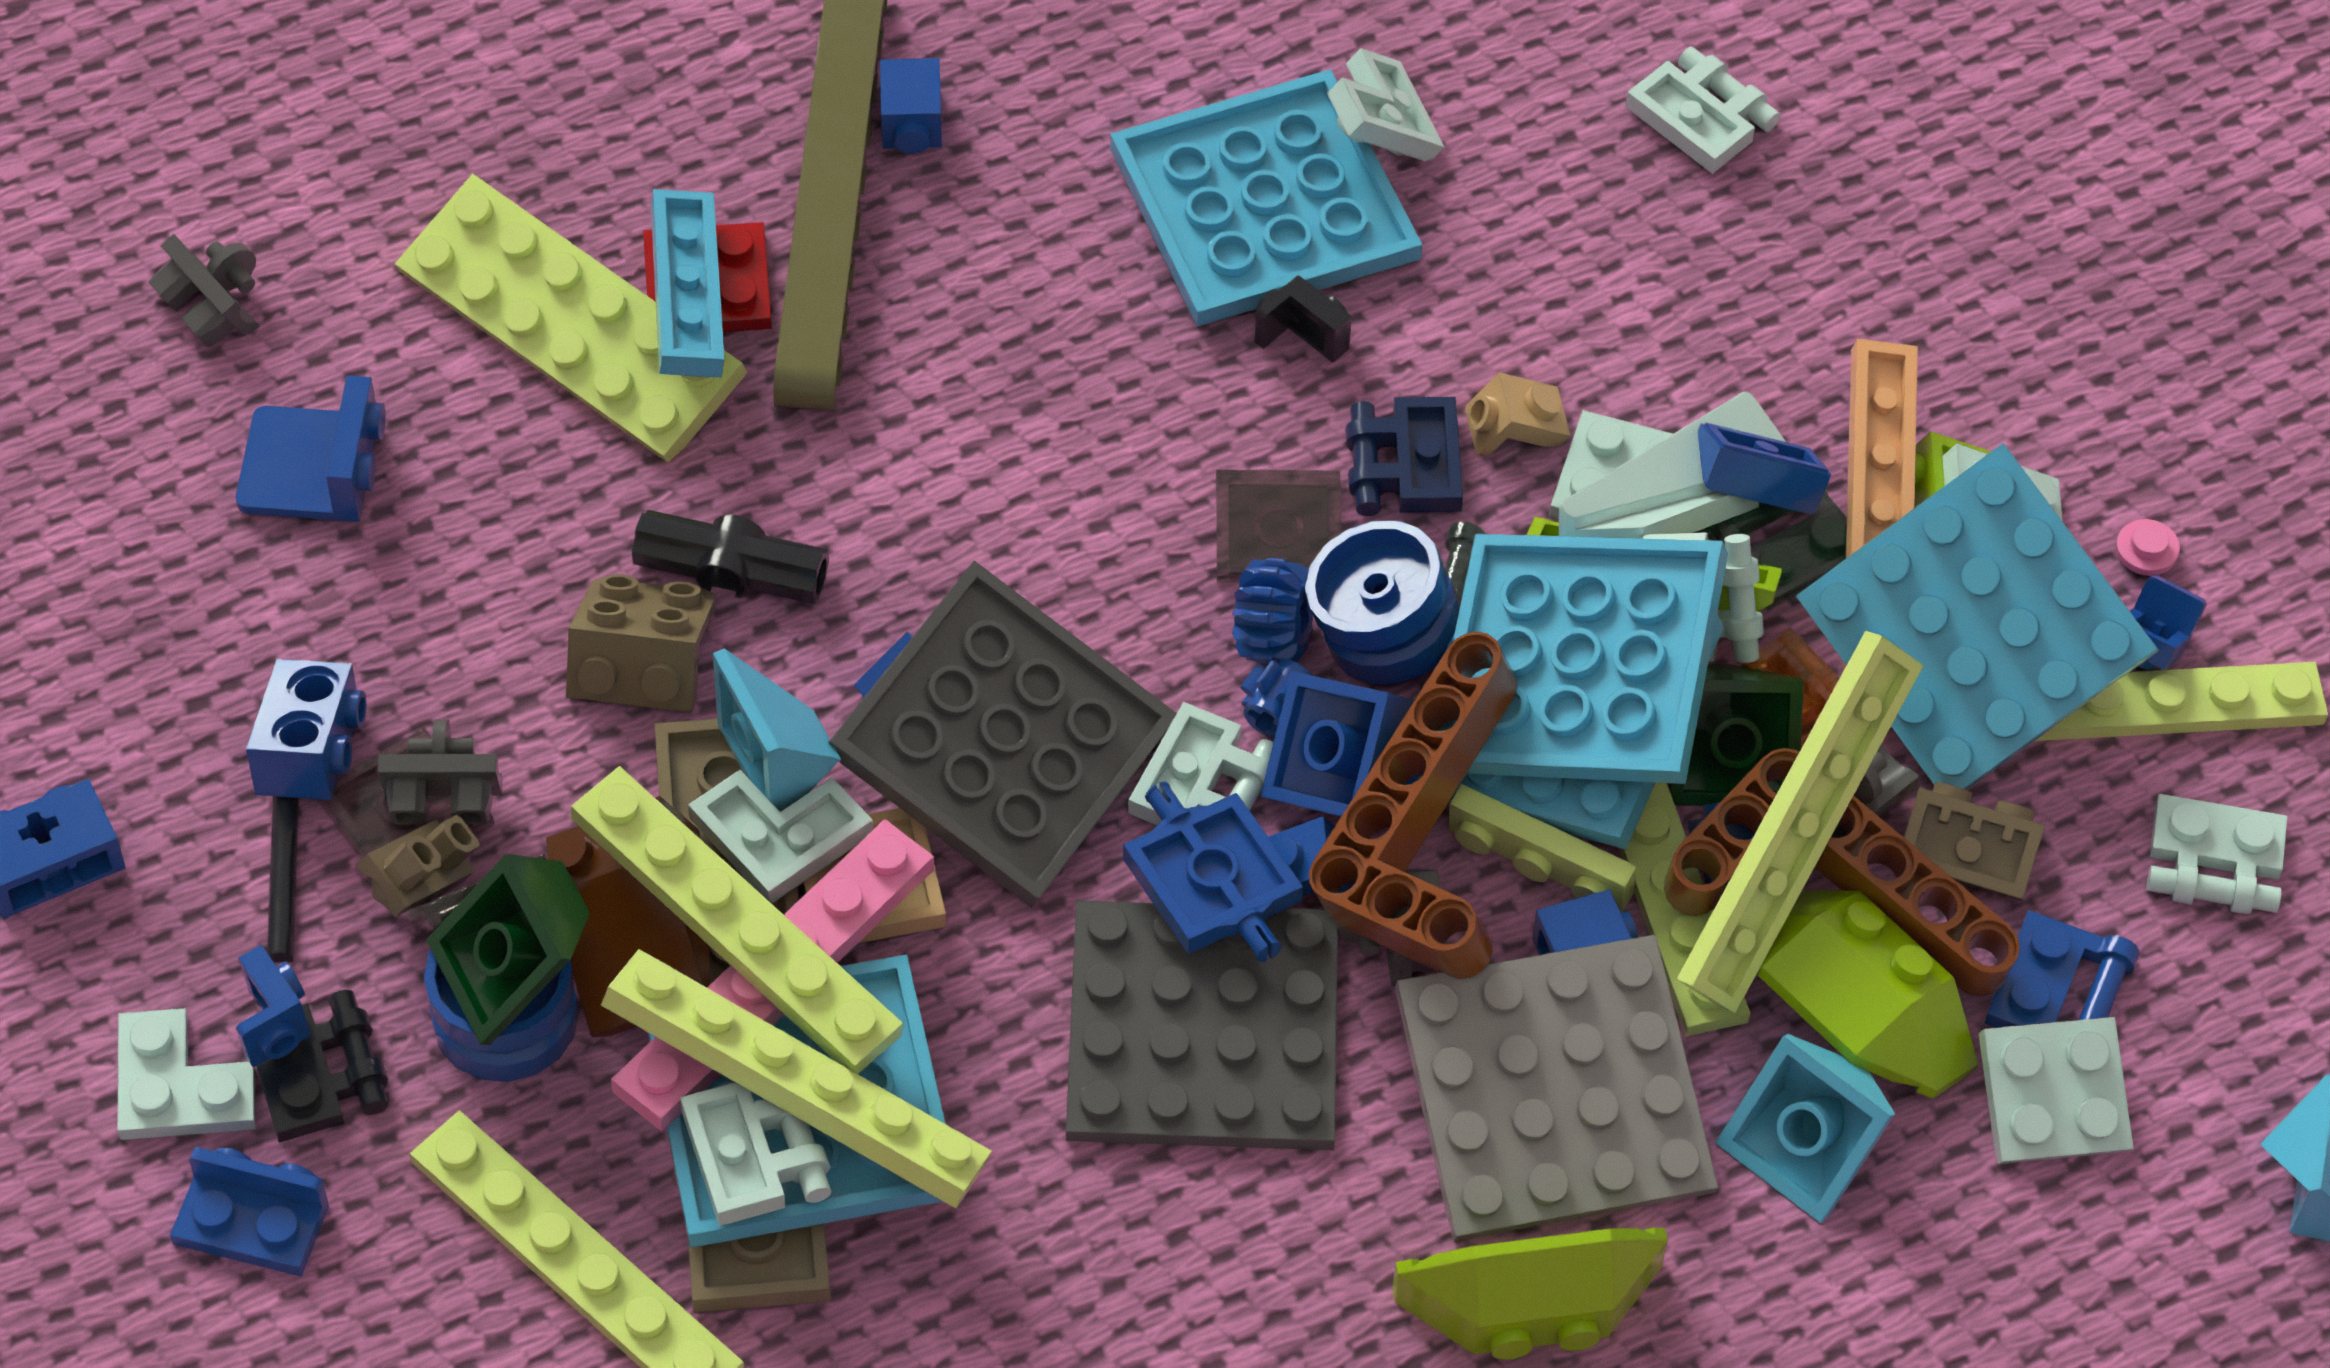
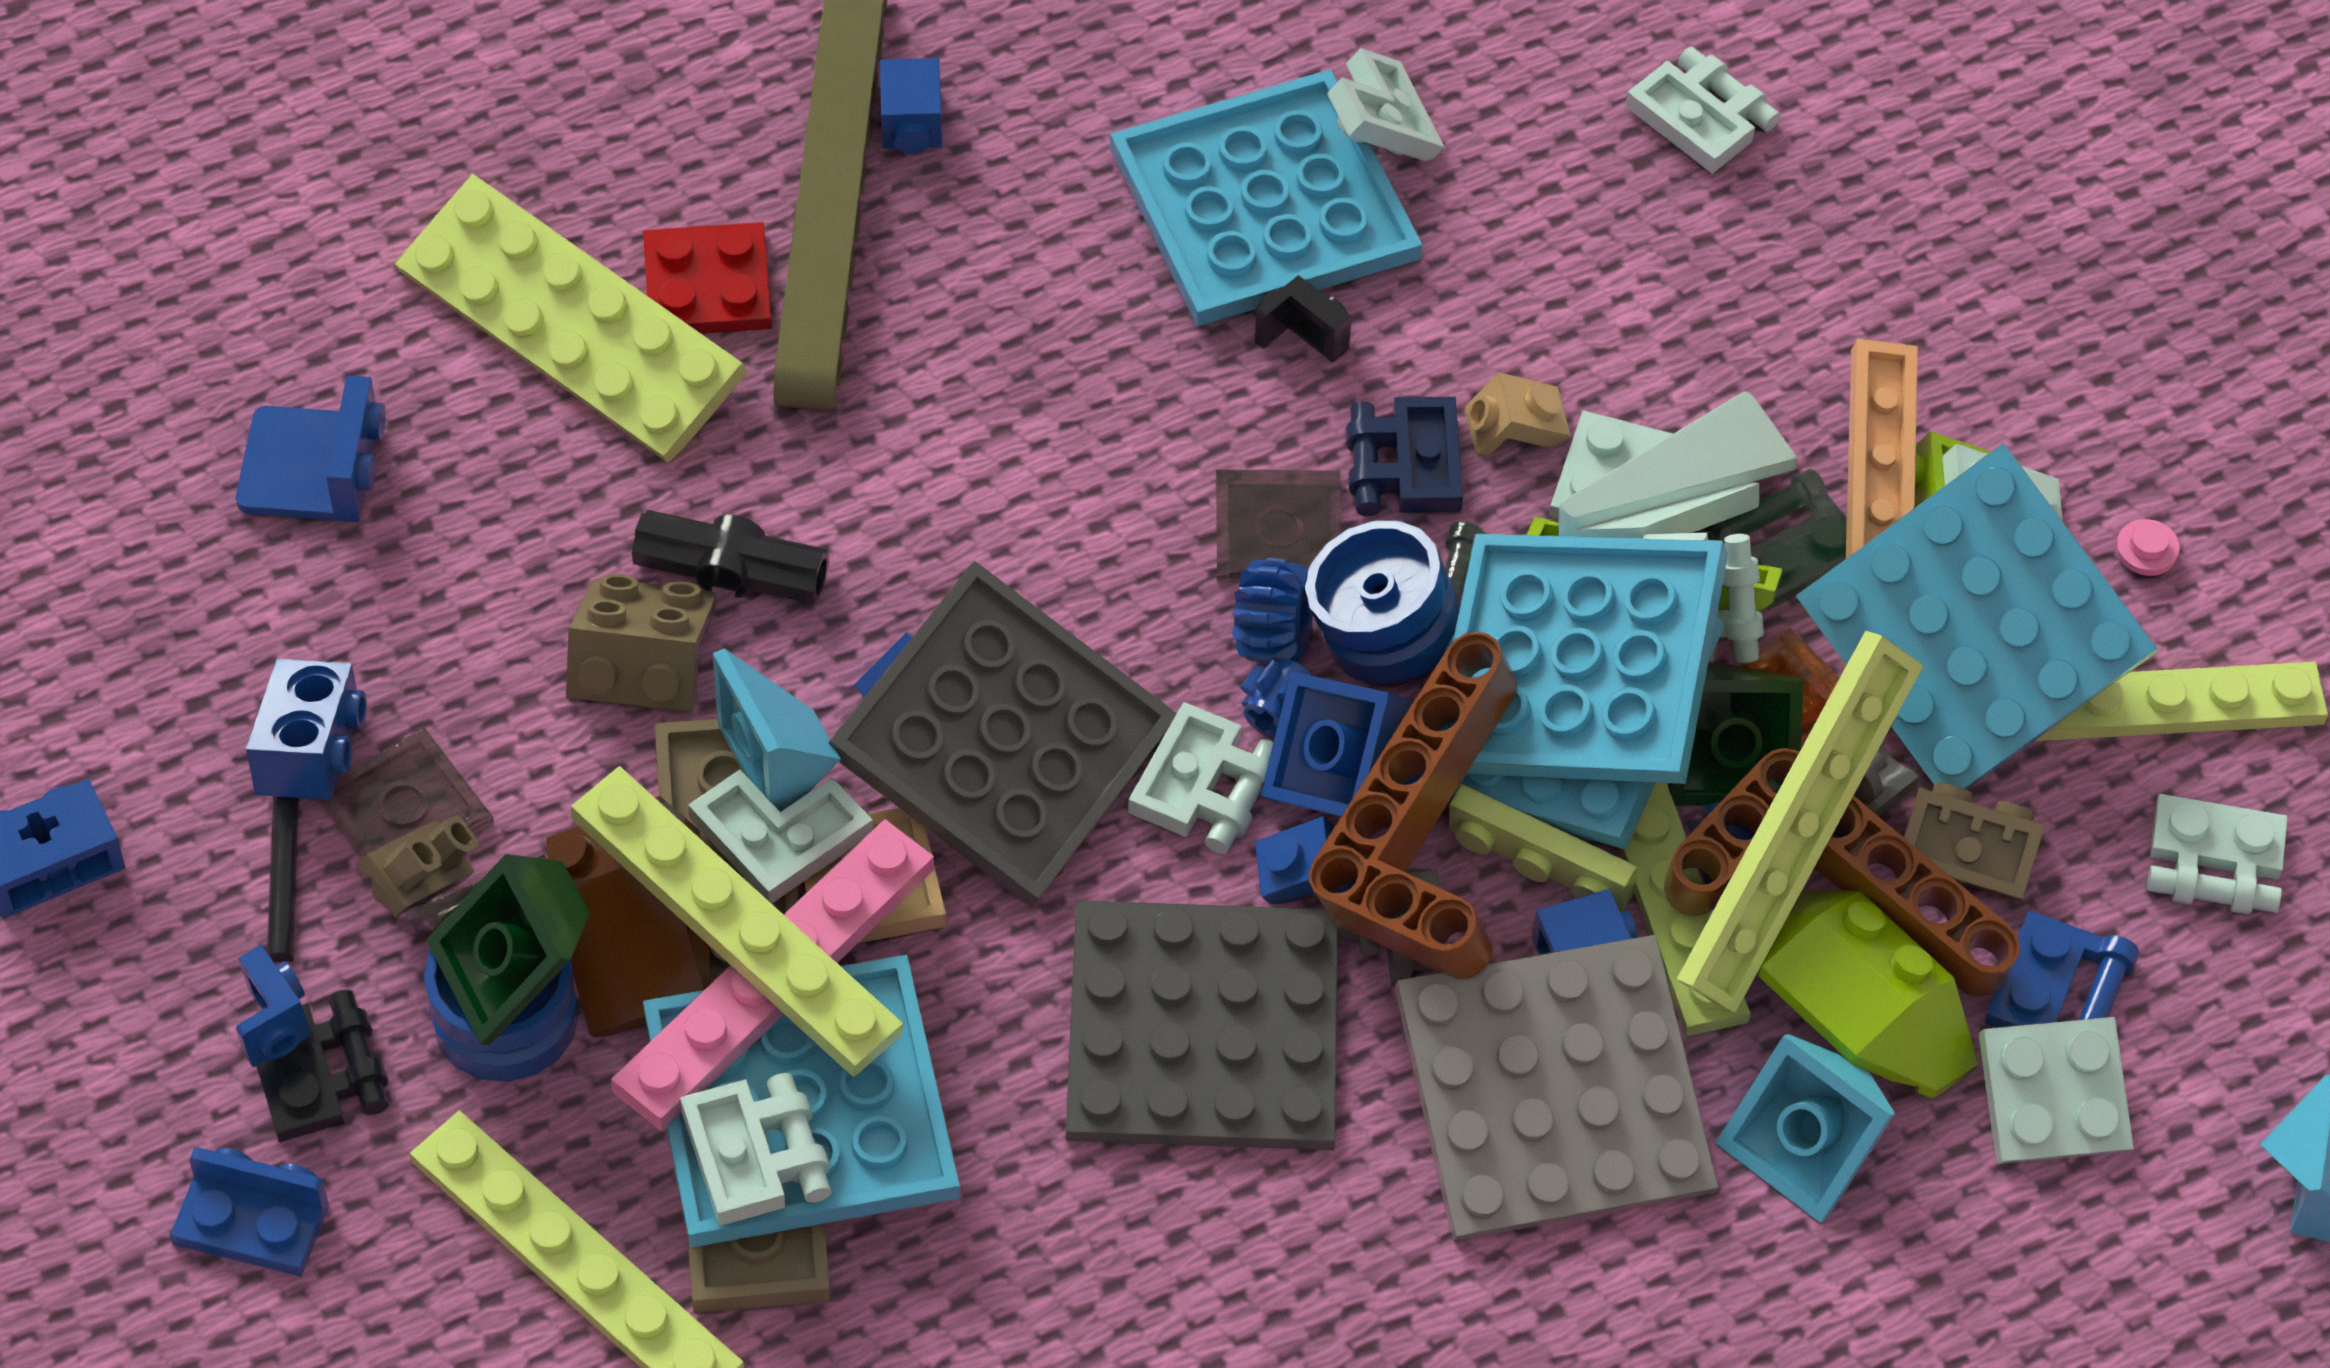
(167, 1096): light aqua plate -> none
(186, 275): dark grey hips -> none
(440, 769): dark grey hips -> none
(687, 283): medium azure plate -> none
(796, 1078): yellowish green plate -> none
(1212, 872): blue plate -> none
(1532, 1289): lime wedge -> none
(1761, 468): blue slope -> none
(2168, 618): blue bracket -> none

